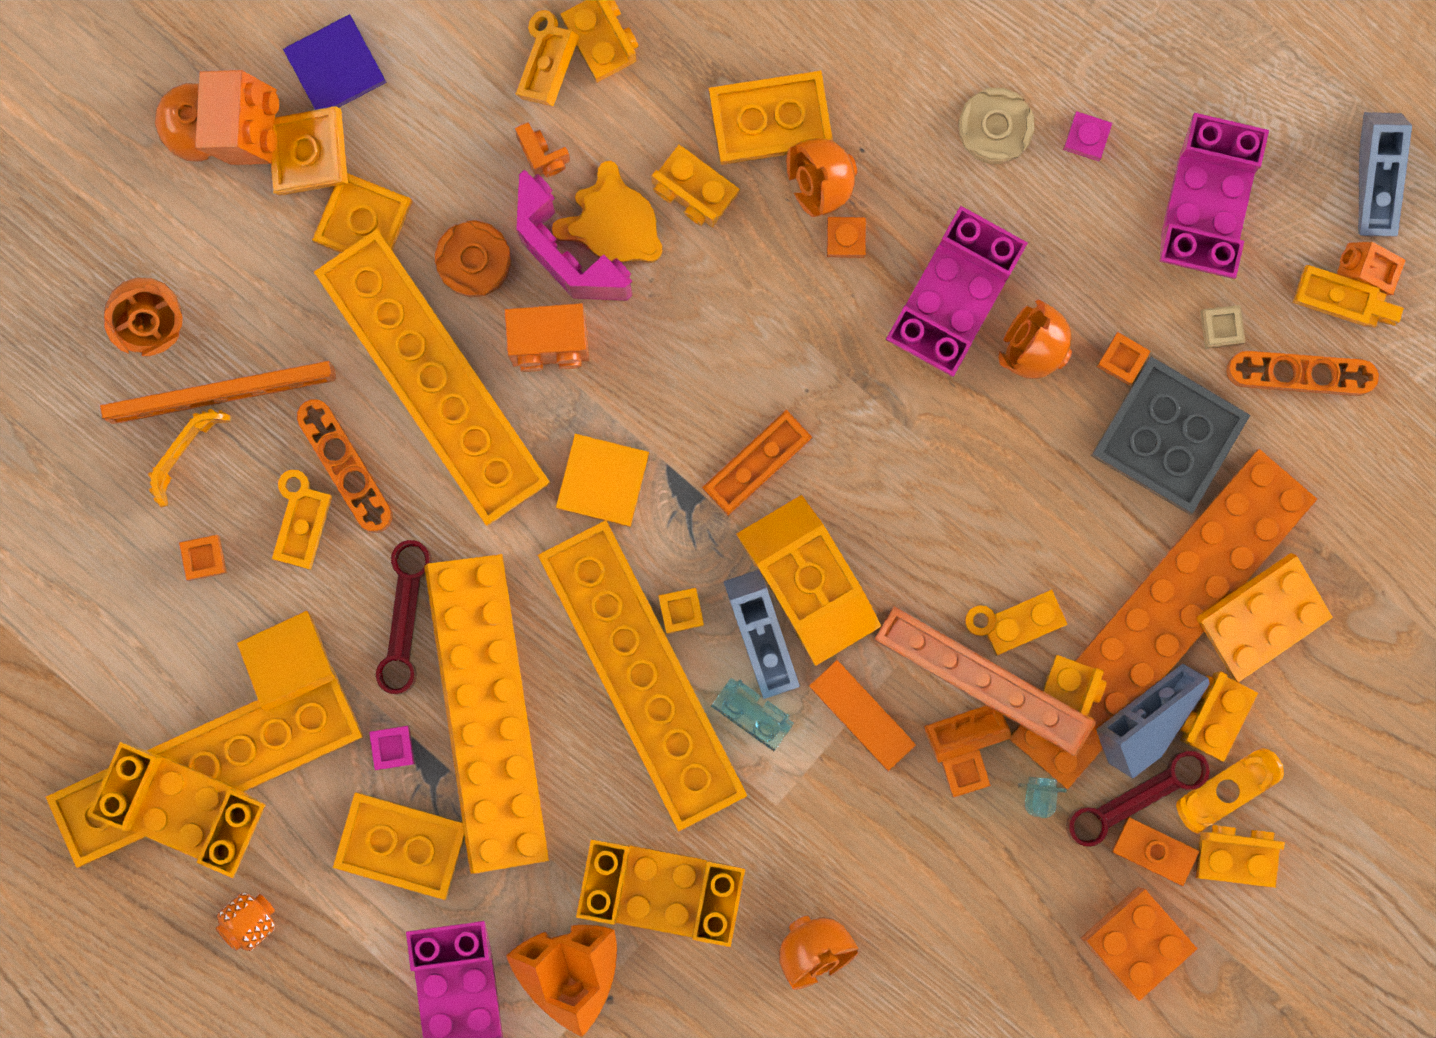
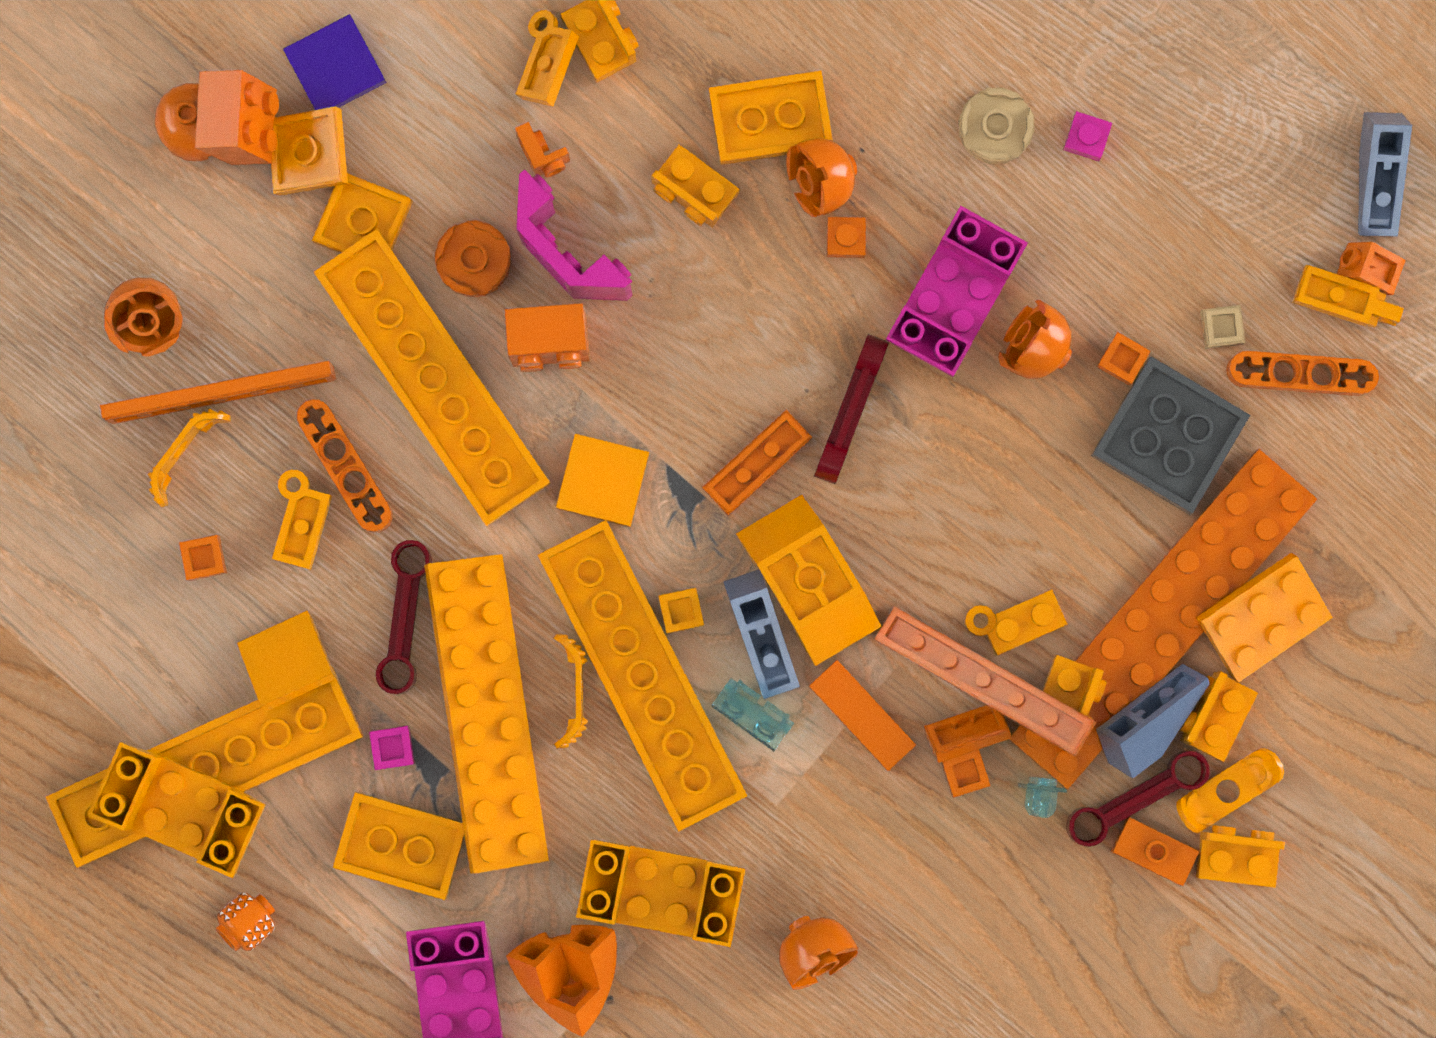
(576, 657): none -> light orange piece
(612, 220): light orange tile -> none
(851, 409): none -> dark red piece
(1138, 943): orange brick -> none
(1211, 195): dark pink slope -> none

